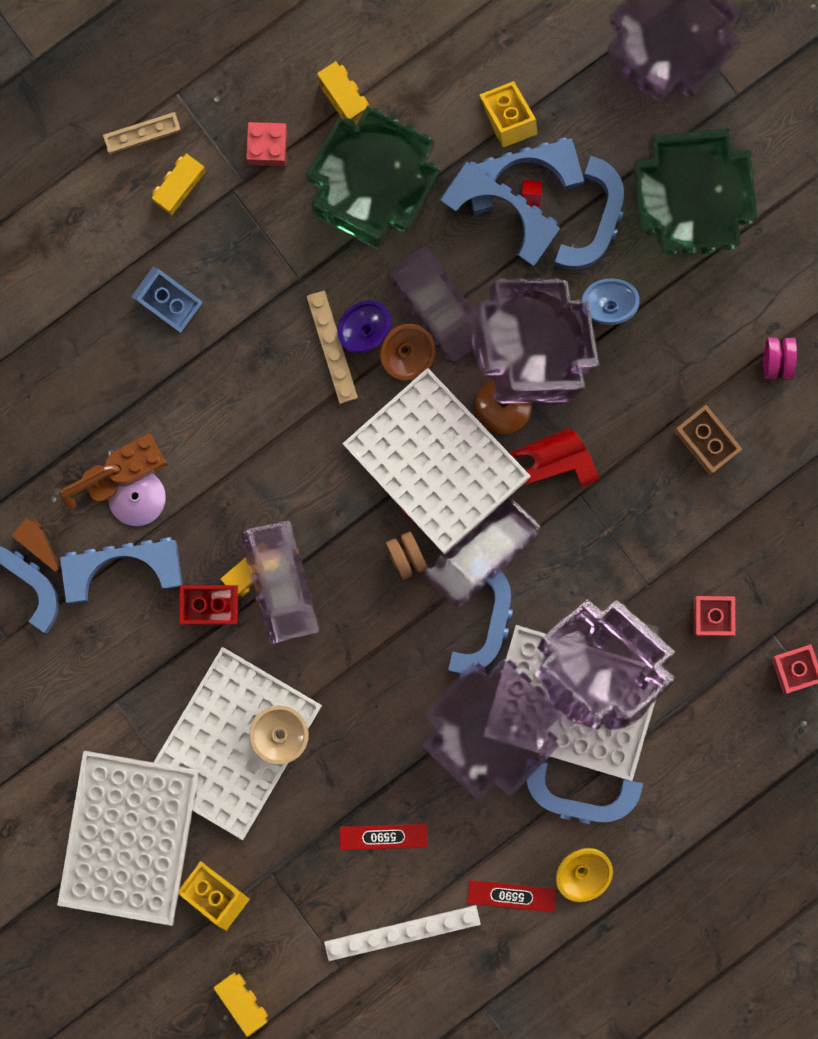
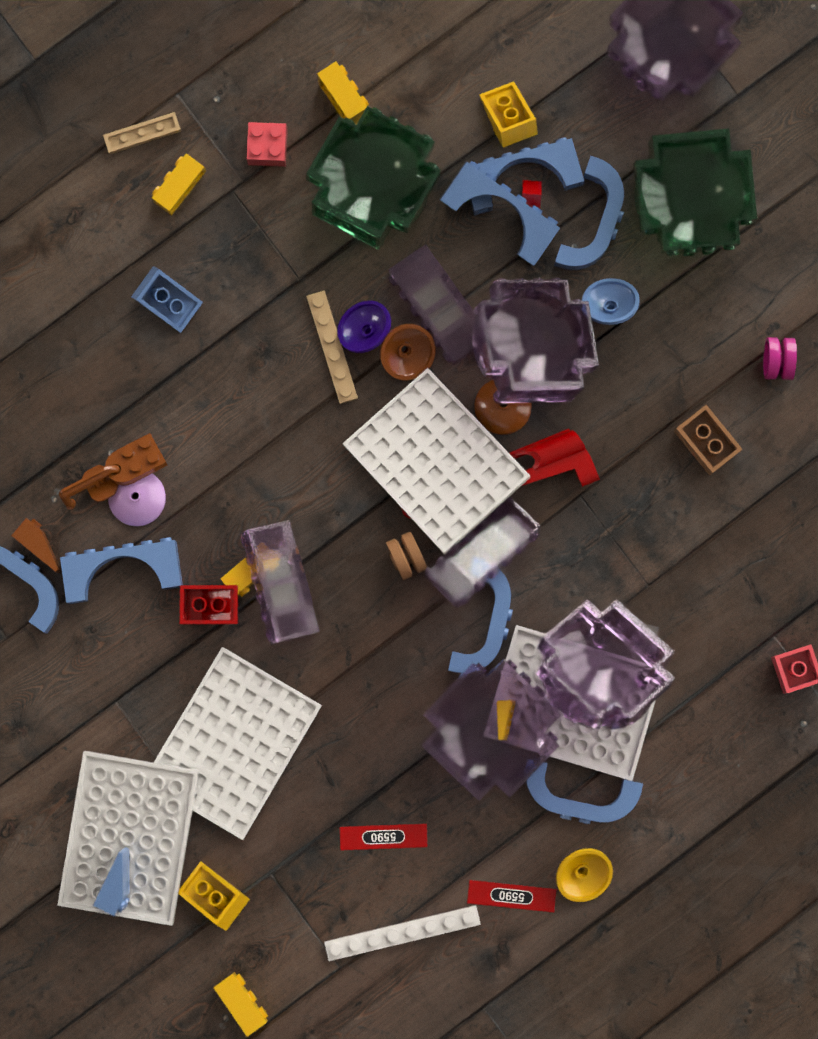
(116, 887): none -> medium blue slope
(264, 732): tan dish -> none
(505, 712): none -> yellow slope
(714, 616): coral brick -> none

